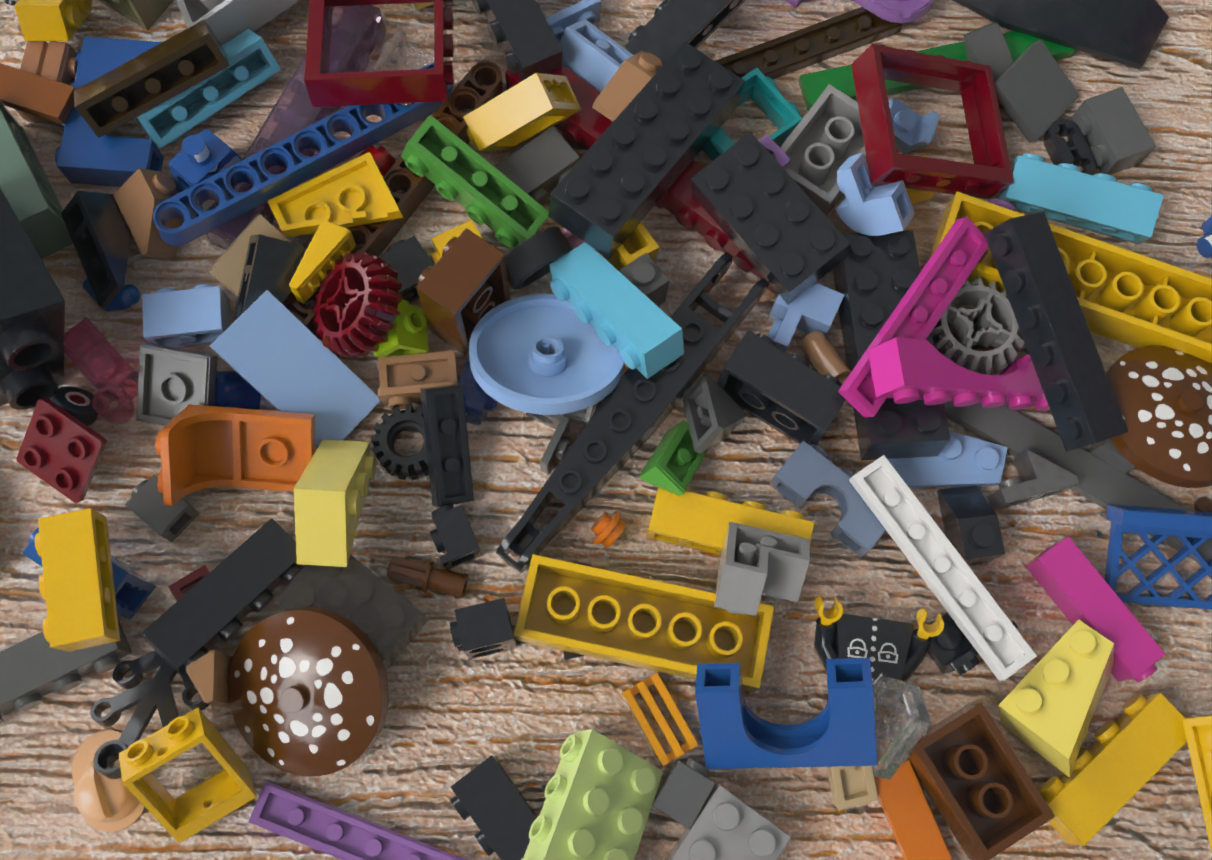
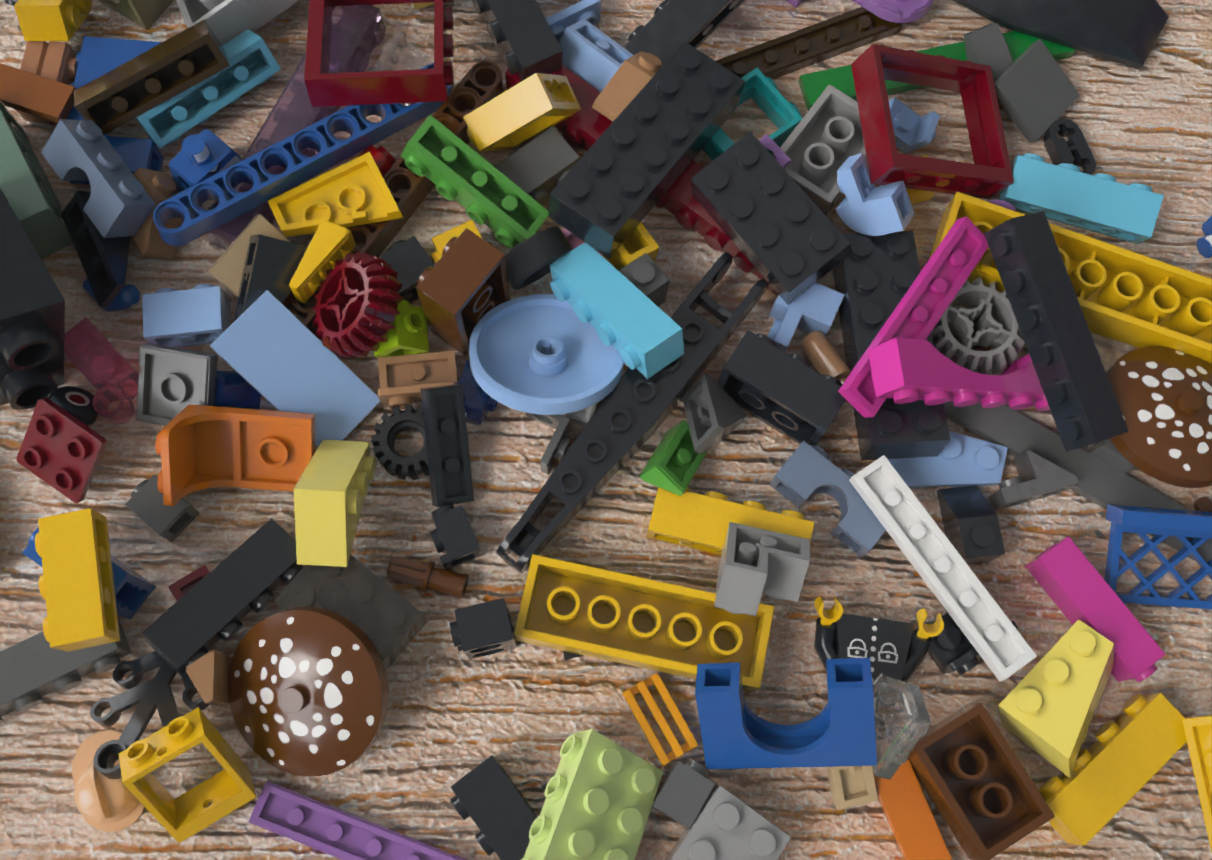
(117, 198): none -> sand blue arch
(608, 529): orange plate -> none
(1113, 131): dark grey brick -> none

